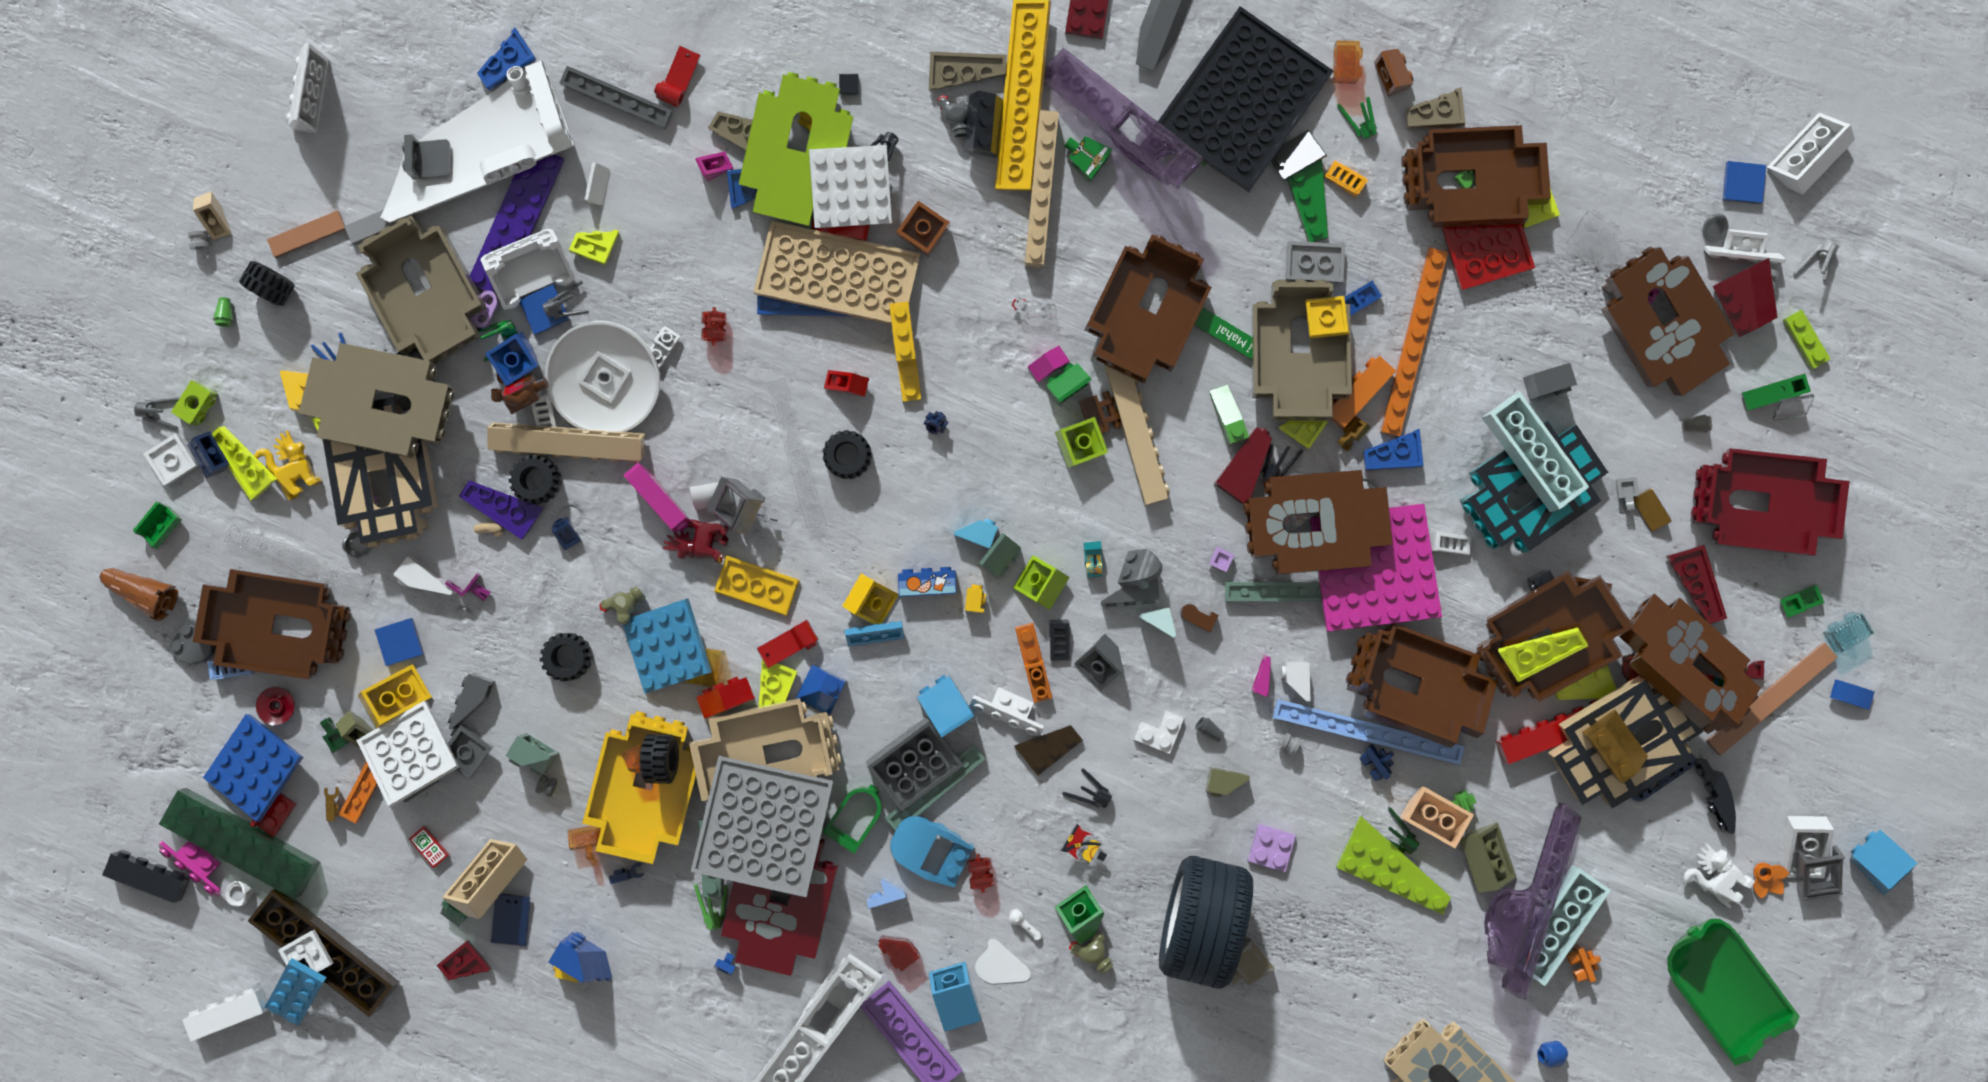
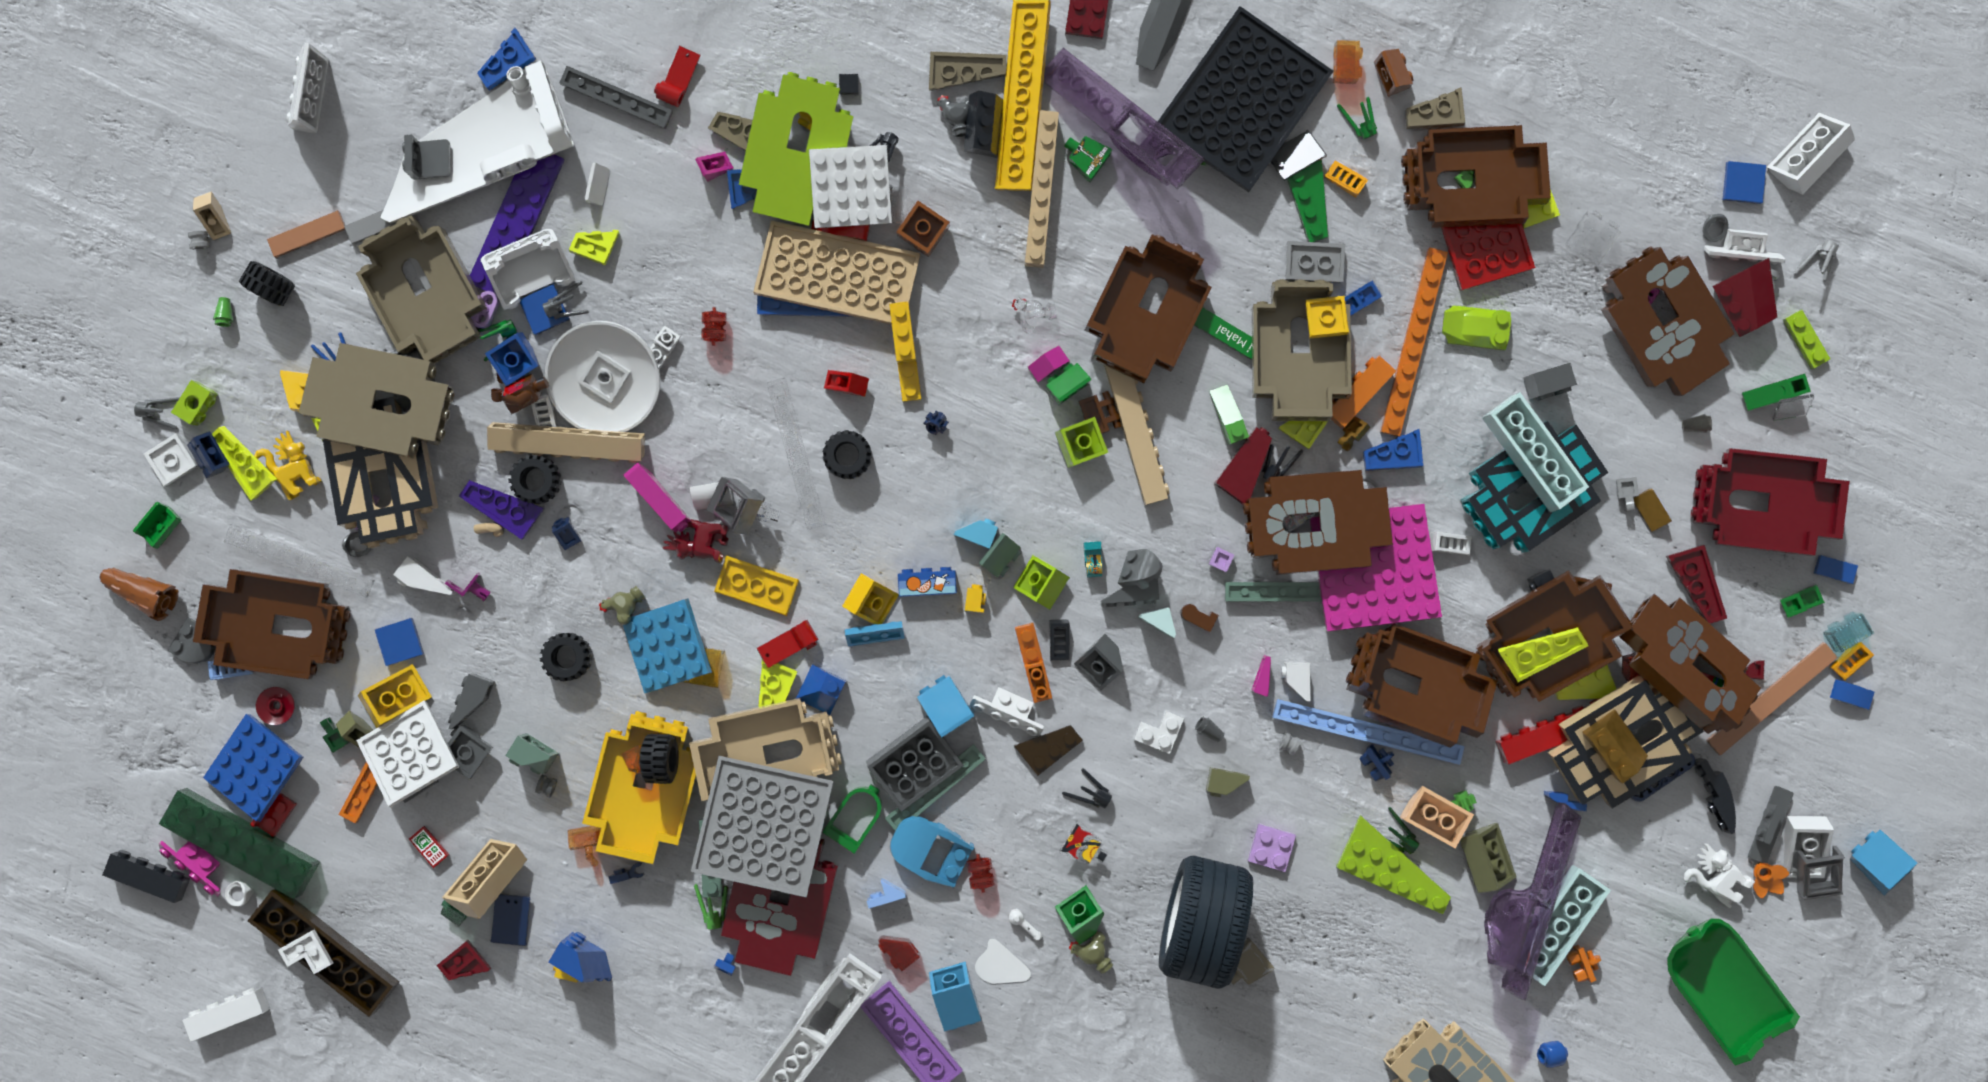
(295, 992): dark azure plate -> none
(331, 808): pearl gold plate -> none
(723, 697): red brick -> none
(1477, 327): none -> lime slope
(1563, 798): none -> blue slope
(1770, 824): none -> dark grey bracket
(1835, 569): none -> blue tile
(1867, 654): none -> light orange slope

